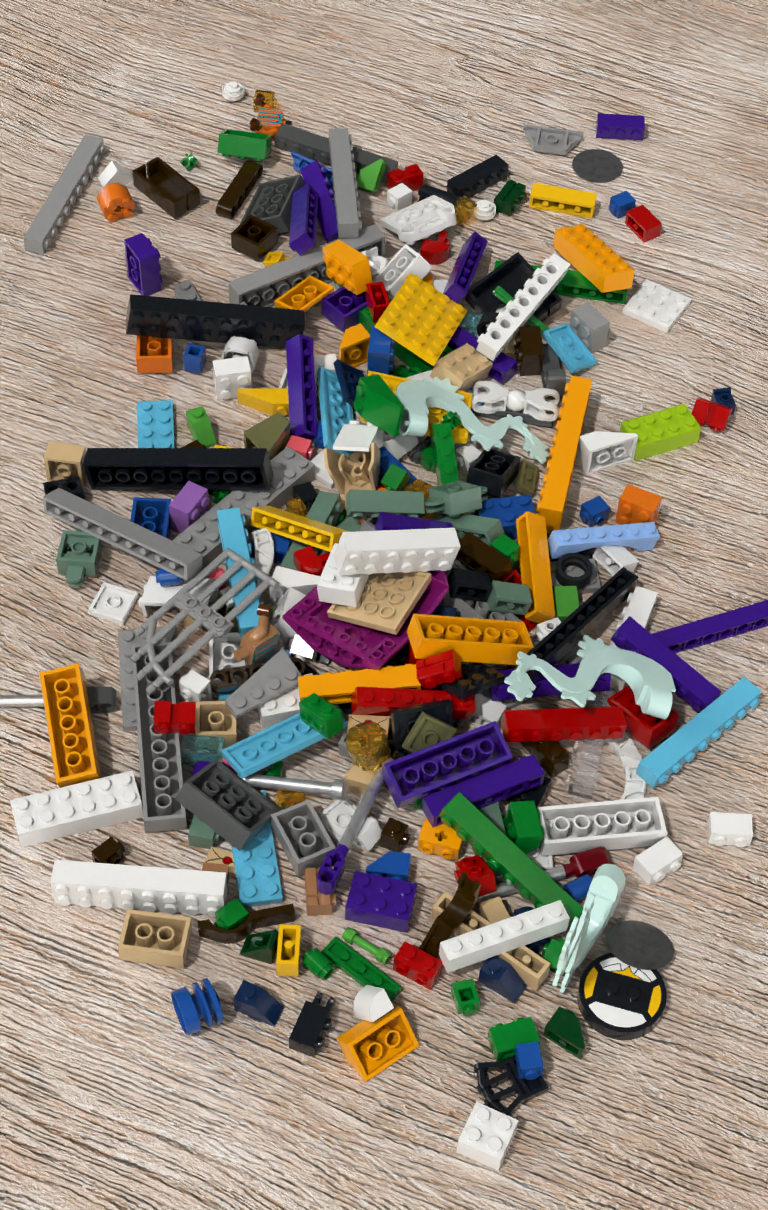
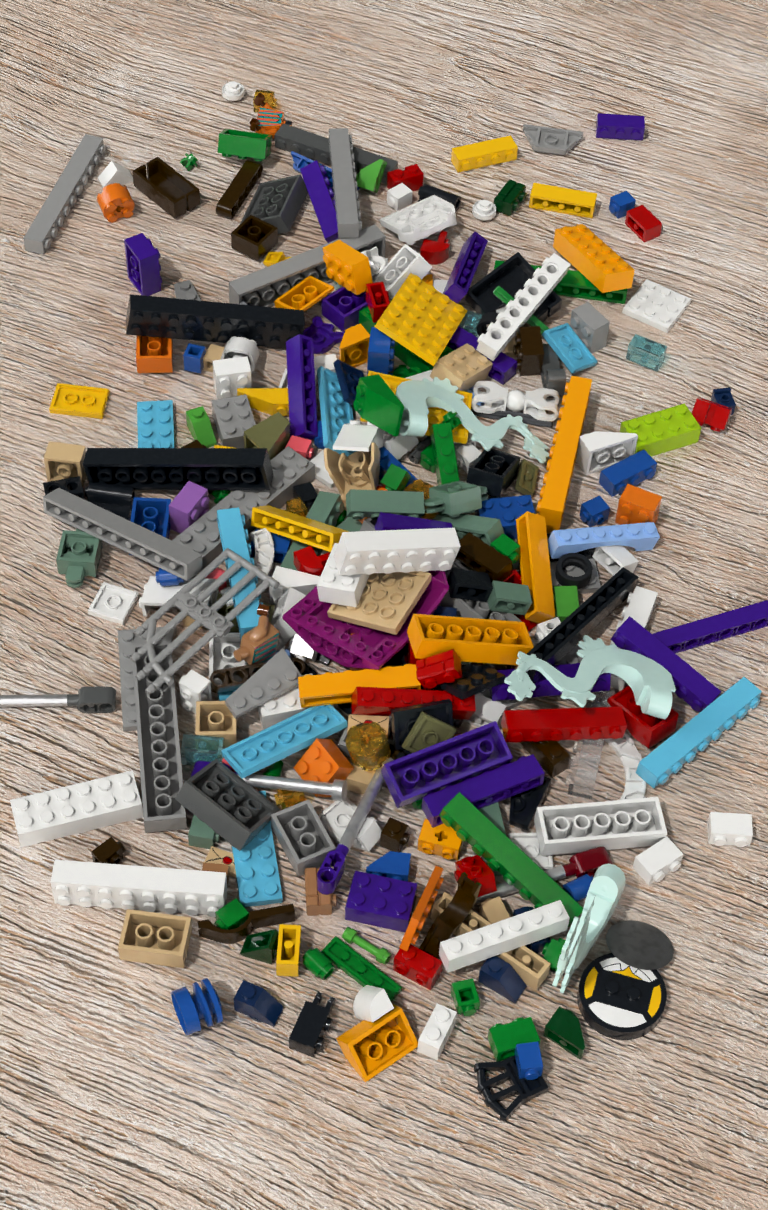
(70, 725): light orange brick -> none
(79, 401): none -> yellow tile
(111, 497): none -> black door
(174, 717): red brick -> none
(213, 353): none -> tan brick
(231, 419): none -> light grey brick
(303, 219): dark purple brick -> none
(321, 715): green brick -> none
(322, 335): none -> dark purple tile
(323, 763): none -> orange brick
(422, 909): none -> orange plate
(437, 1031): none -> white brick
(464, 209): clear yellow brick -> none
(478, 177): black brick -> none
(484, 153): none -> yellow brick
(487, 1136): white brick -> none
(523, 825): green slope -> none
(597, 165): flat silver sticker -> none
(628, 471): none -> blue brick
(646, 352): none -> clear light blue brick

